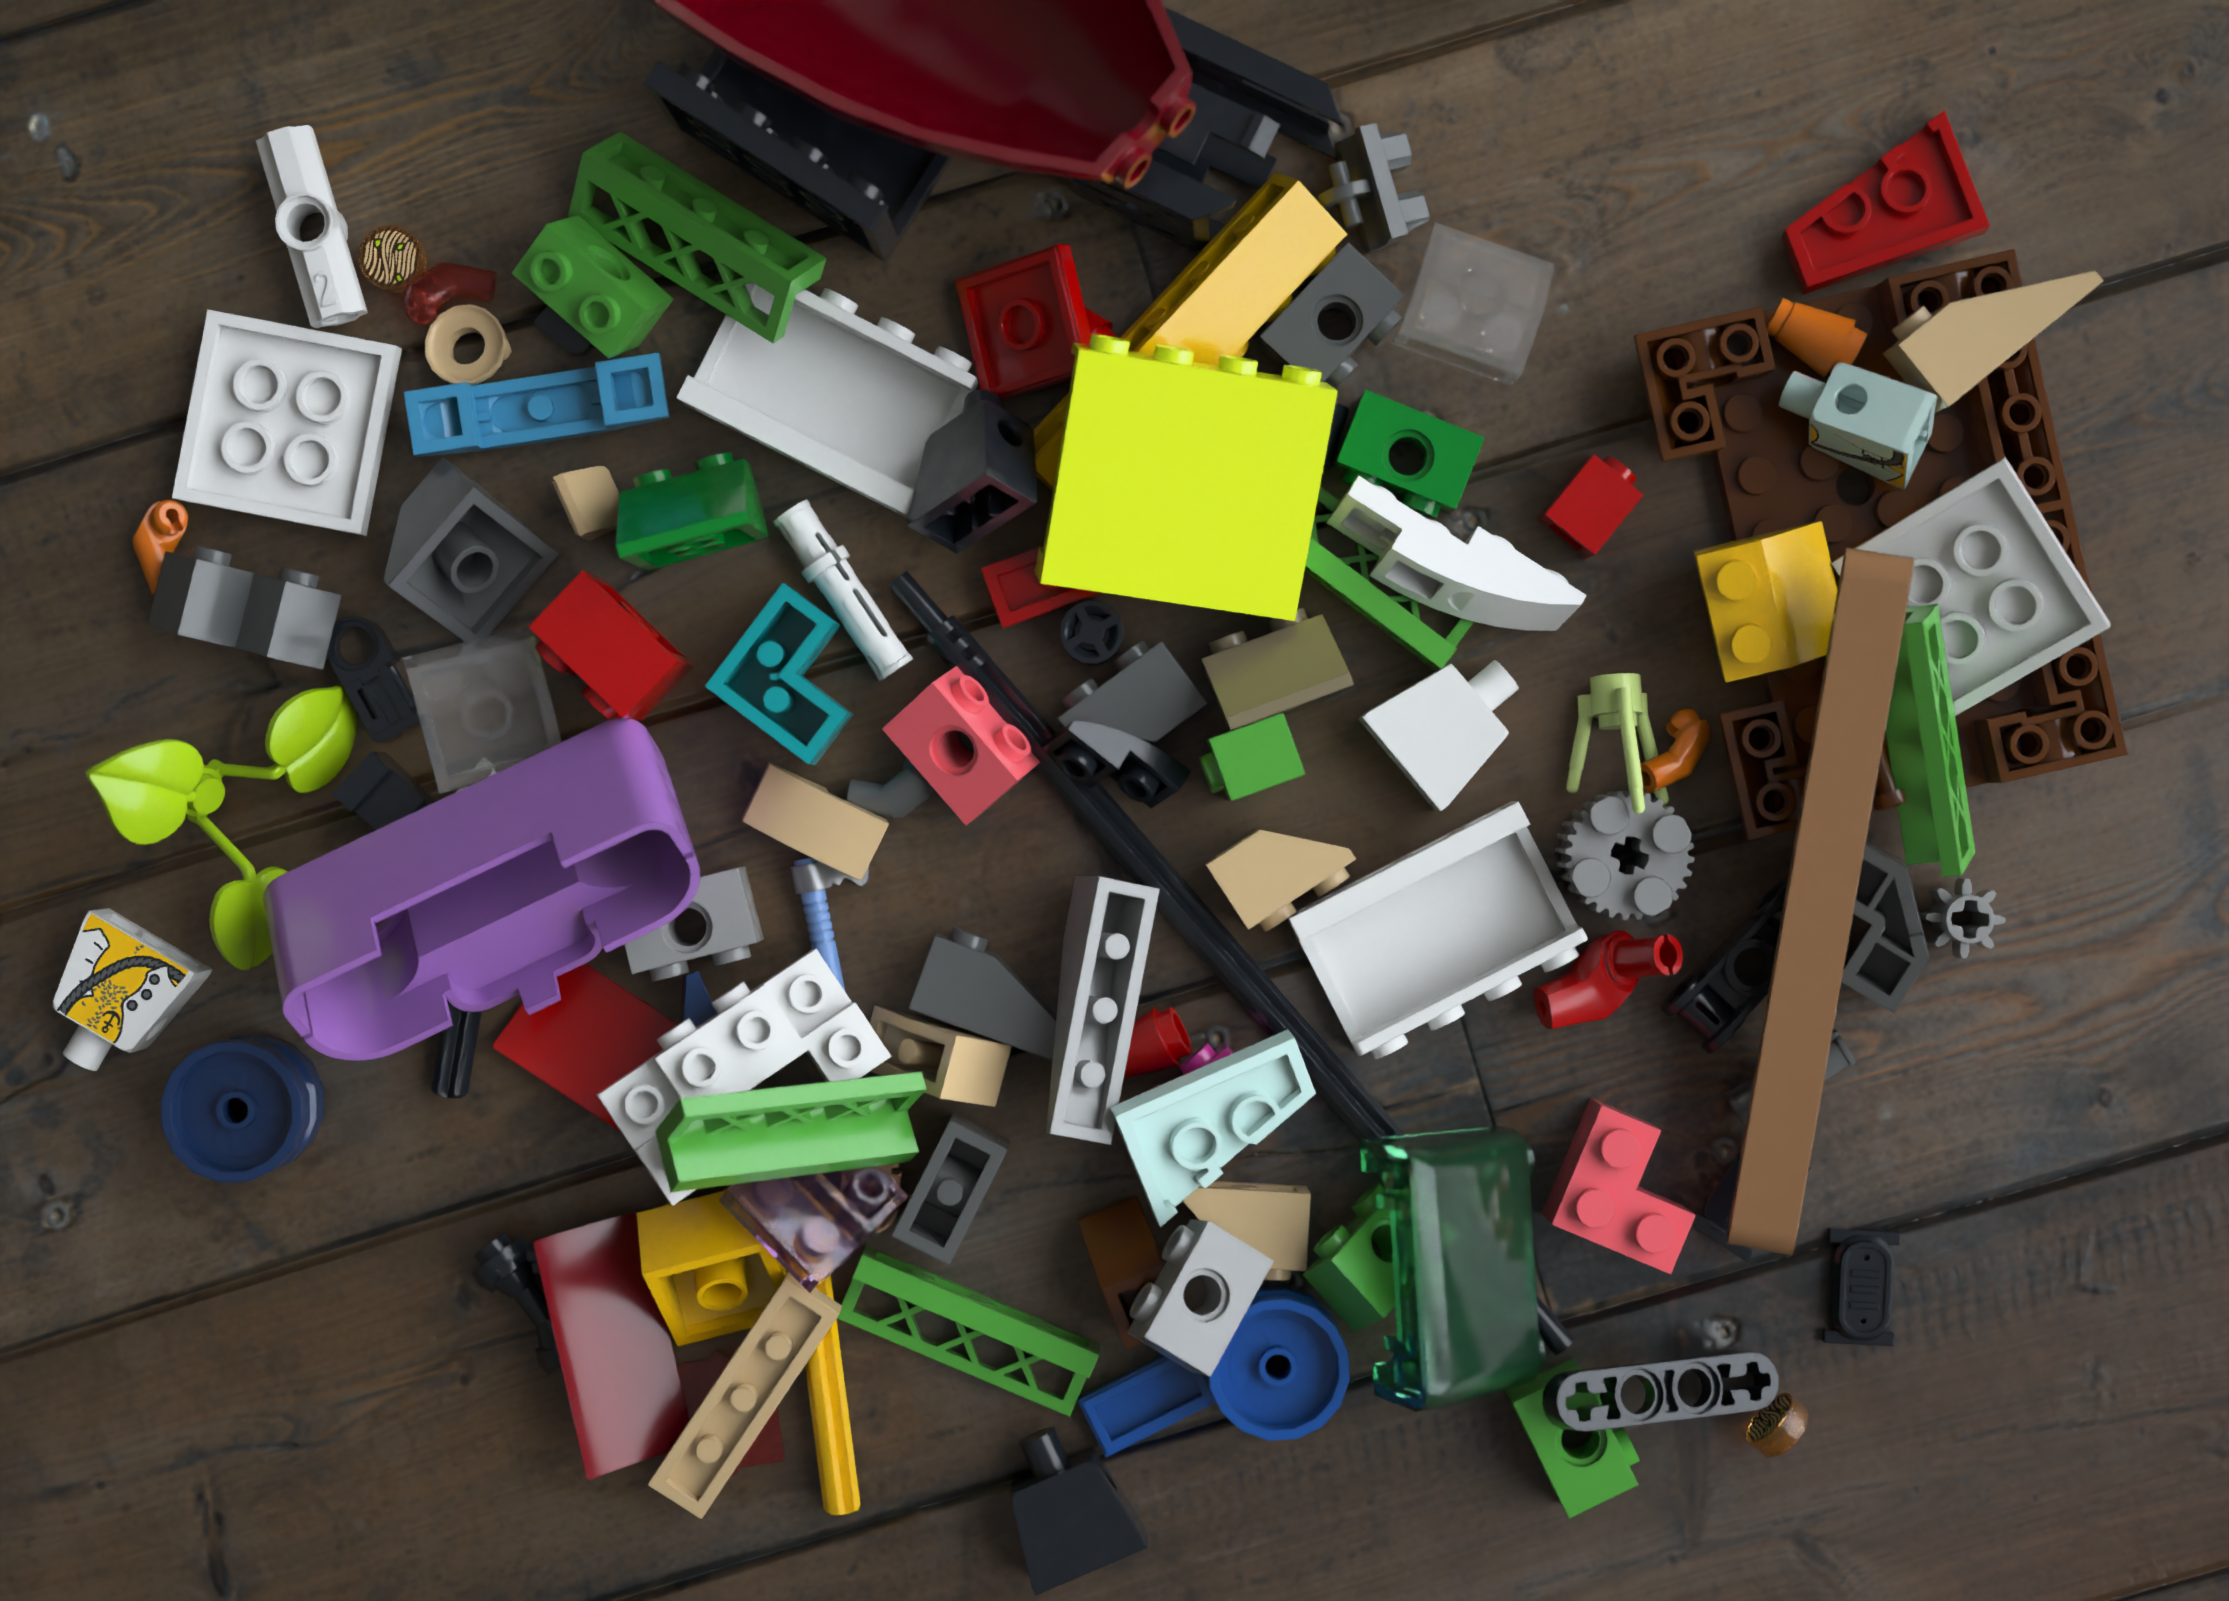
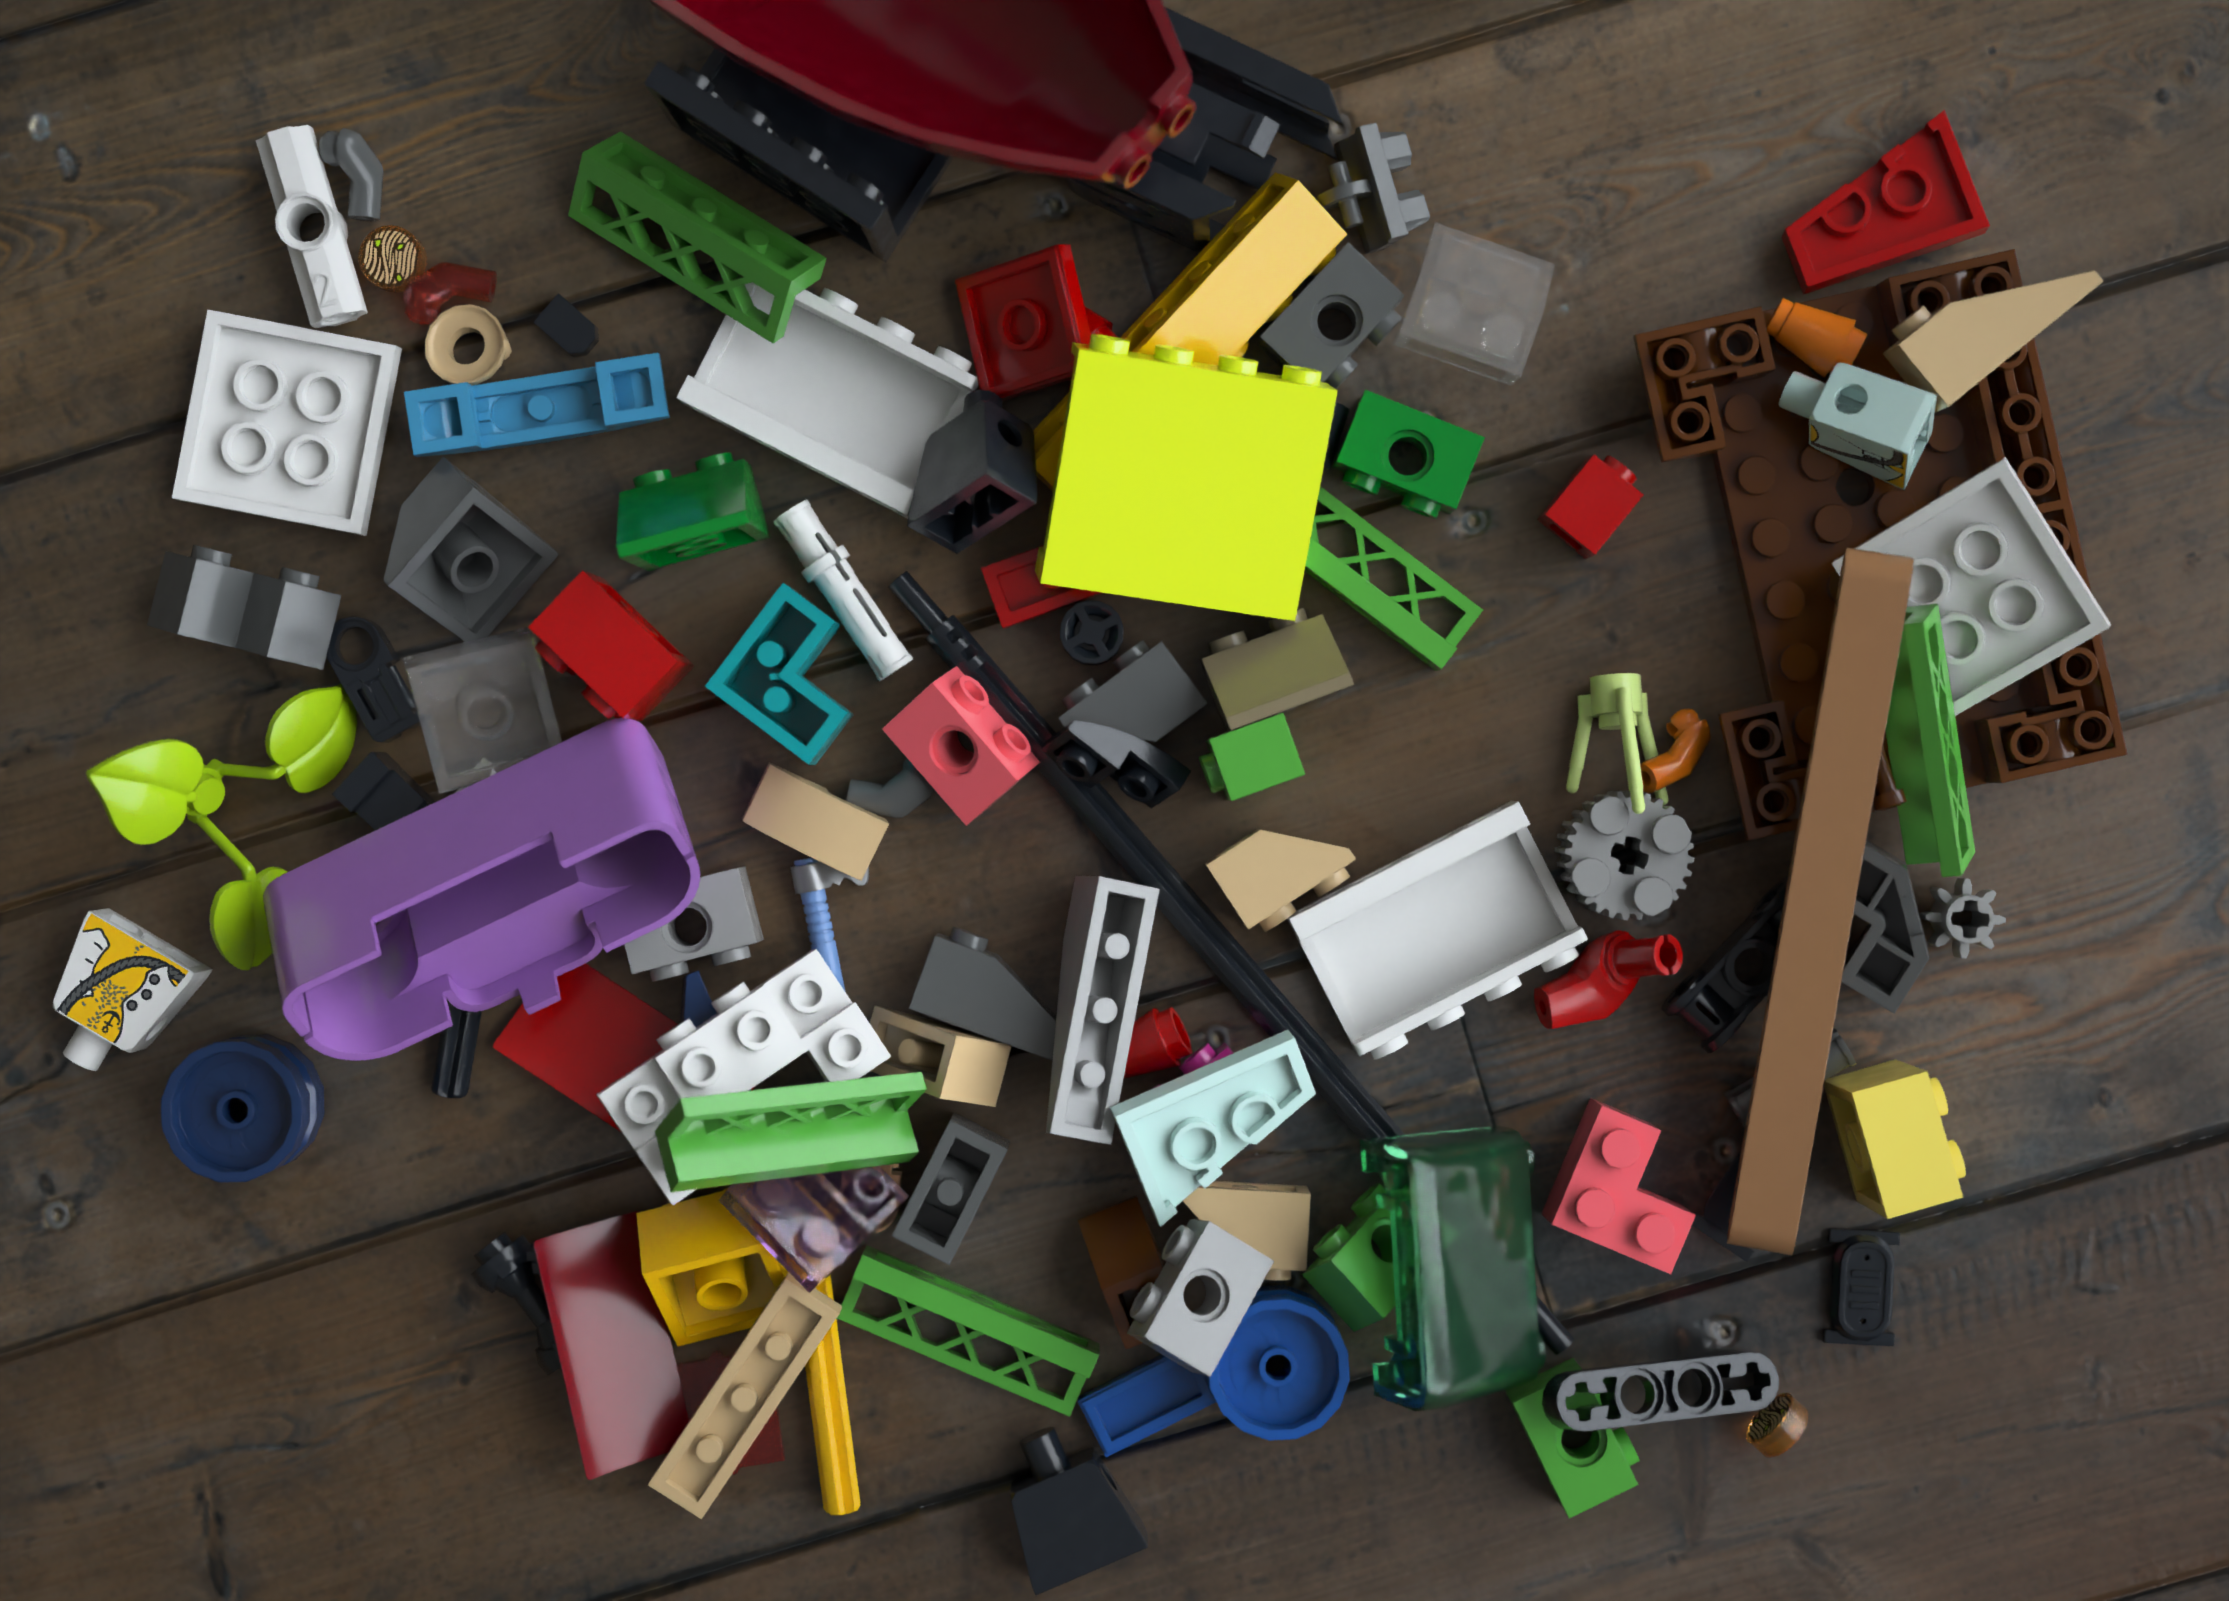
(158, 532): orange arm -> none
(361, 166): none -> dark grey arm
(589, 500): tan slope -> none
(592, 285): bright green brick -> none
(1442, 728): white torso -> none
(1468, 579): white slope -> none
(1769, 599): yellow slope -> none
(1895, 1138): none -> light yellow brick

